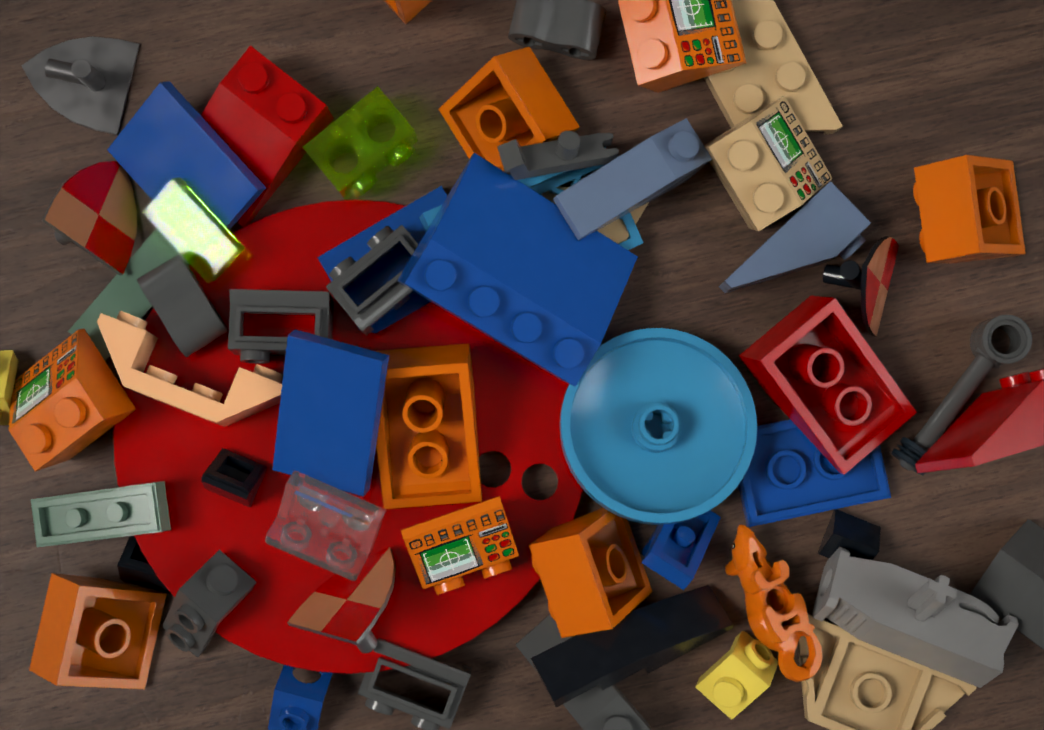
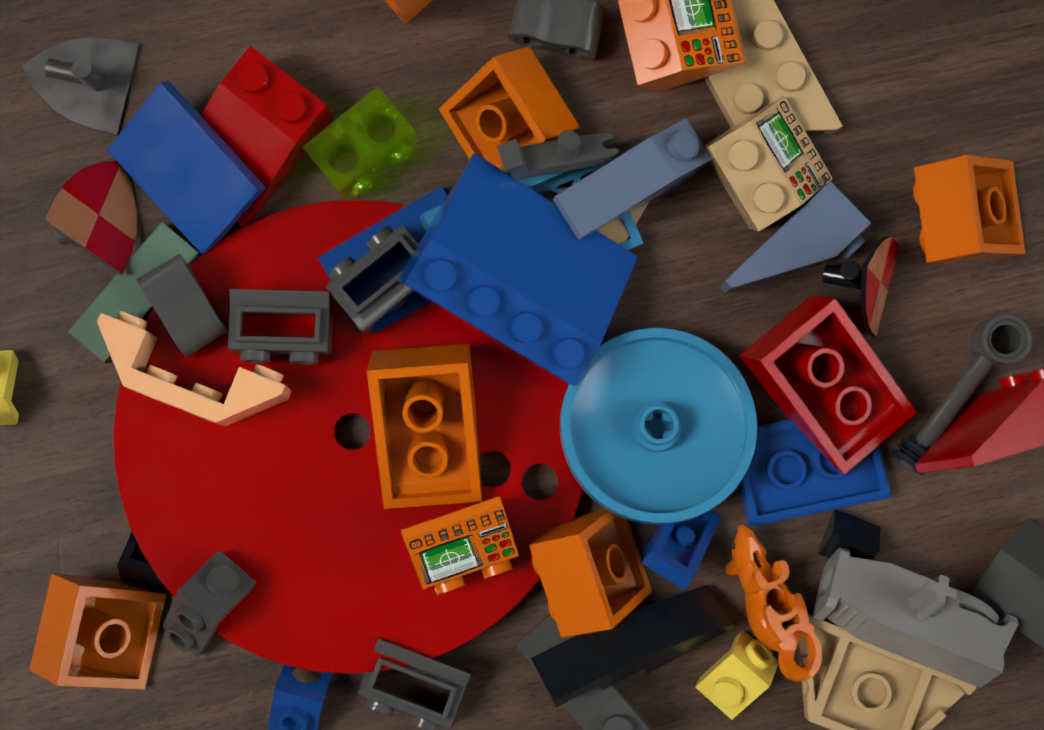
(65, 402): orange slope -> none
(101, 514): sand green tile -> none
(193, 229): clear neon green tile -> none
(234, 477): black slope -> none
(325, 526): clear bracket -> none
(330, 411): blue tile -> none
(349, 607): shield -> none

